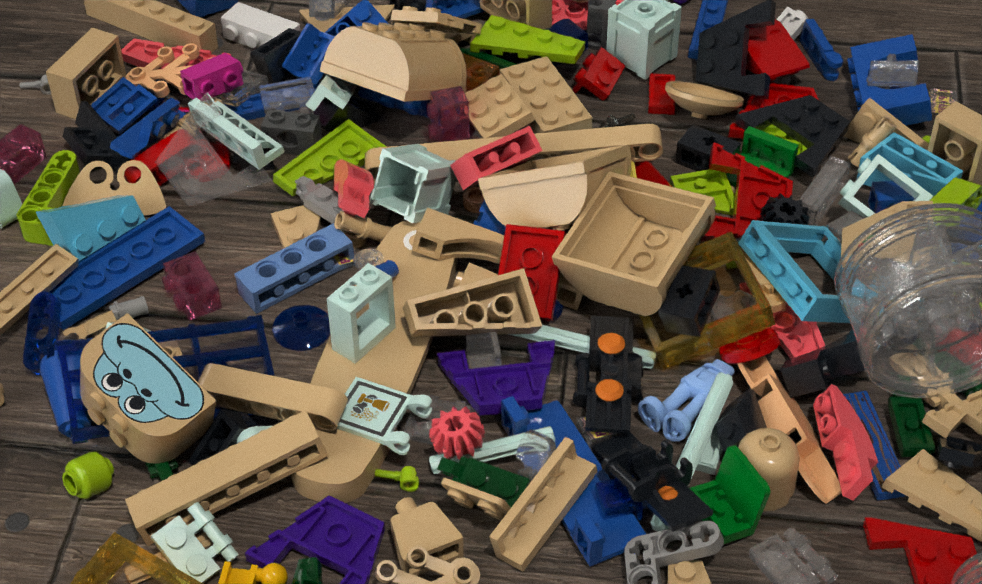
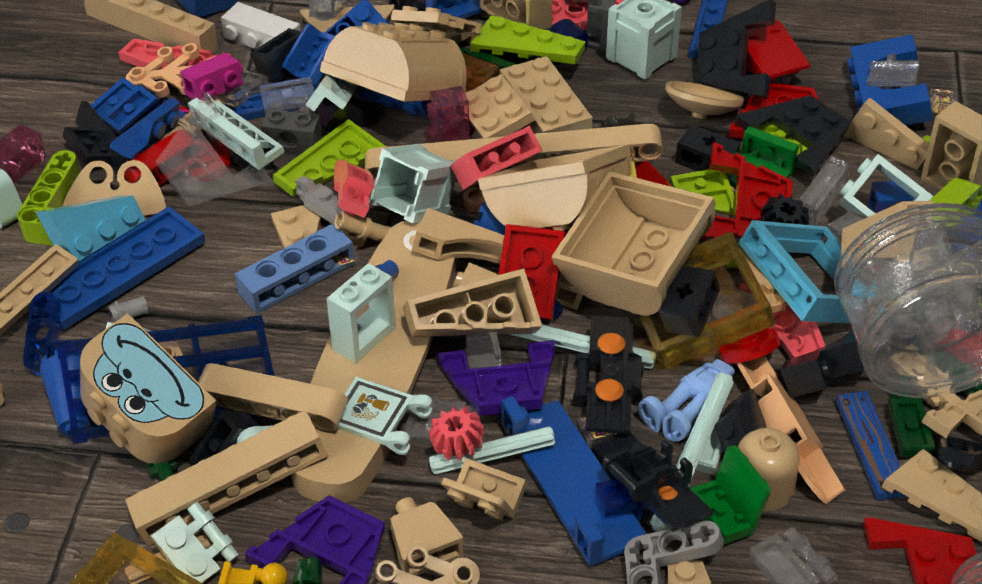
(42, 84): light grey hand -> none
(85, 71): tan brick -> none
(88, 475): lime head -> none
(94, 325): tan plate -> none
(191, 285): clear pink brick -> none
(301, 327): clear blue dish -> none
(367, 256): clear plate -> none
(407, 477): lime hand -> none
(485, 478): dark green hinge -> none
(534, 452): clear hair -> none
(542, 506): tan fence -> none
(599, 74): red bracket -> none
(659, 100): red tile -> none
(792, 21): white bracket -> none
(820, 50): blue hinge -> none
(847, 439): coral slope -> none
(870, 140): tan pin -> none
(914, 161): medium azure wedge -> none

